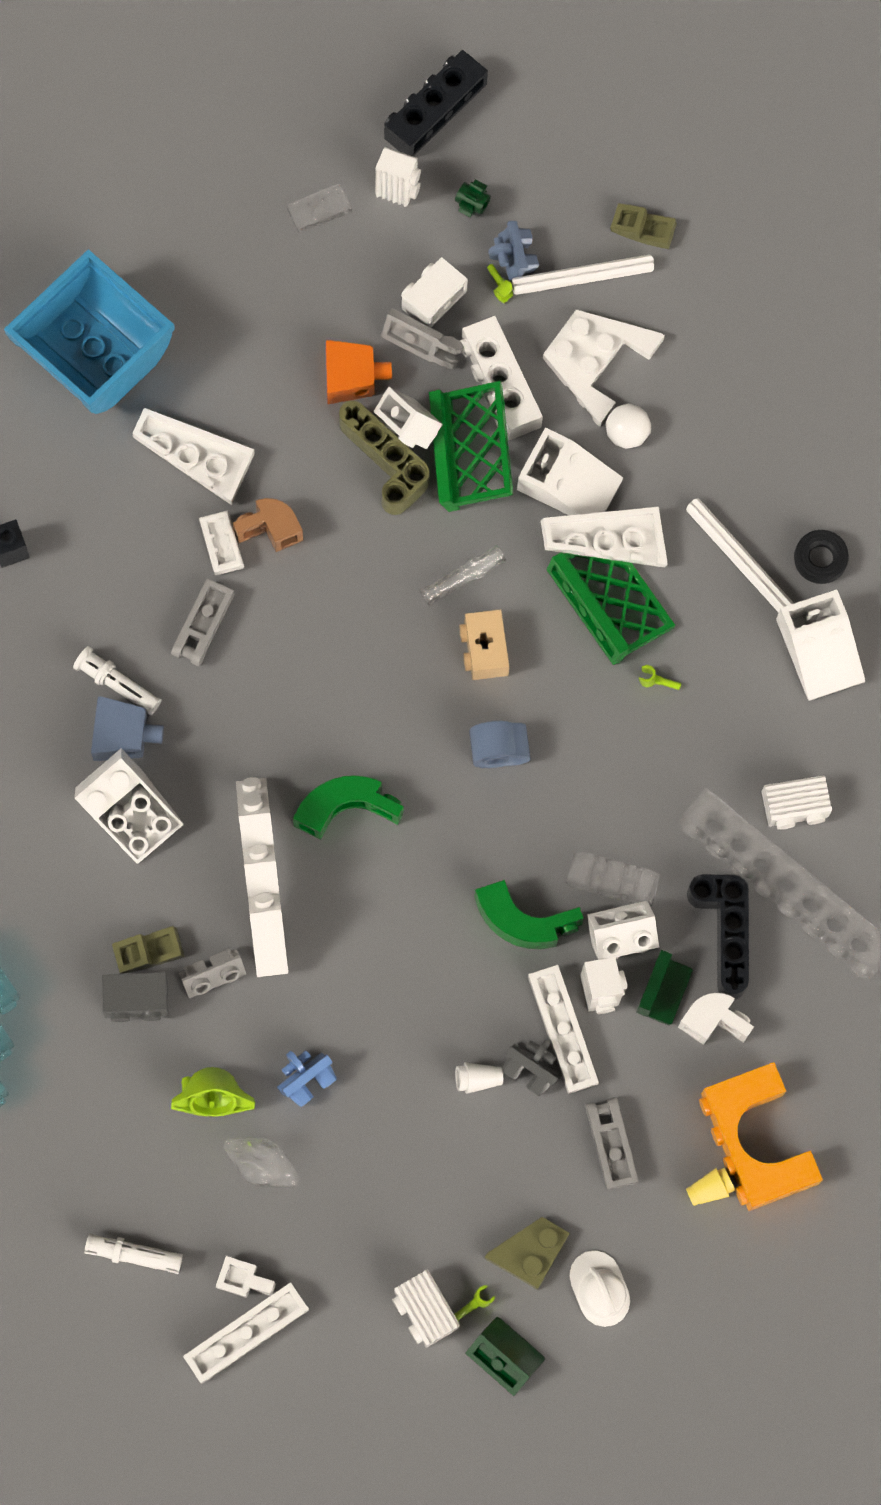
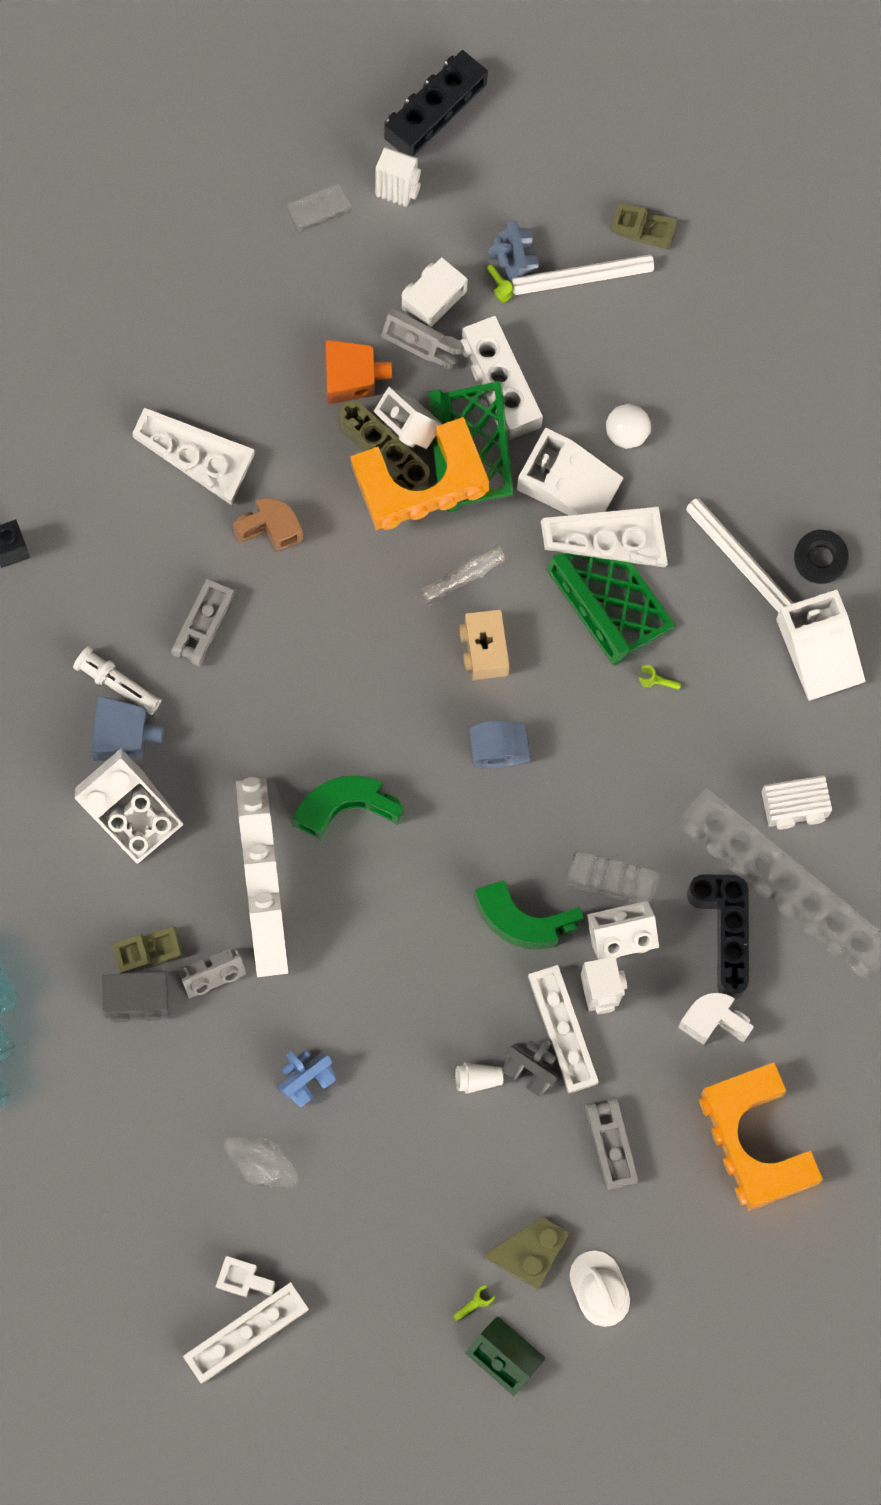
(92, 333): dark azure container -> none
(128, 1252): white pin -> none
(212, 1093): lime hat -> none
(221, 543): white plate -> none
(392, 504): none -> light orange arch
(425, 1308): white brick -> none
(472, 198): dark green gear -> none
(586, 349): white wing -> none
(664, 989): dark green panel -> none
(711, 1187): light yellow cone -> none

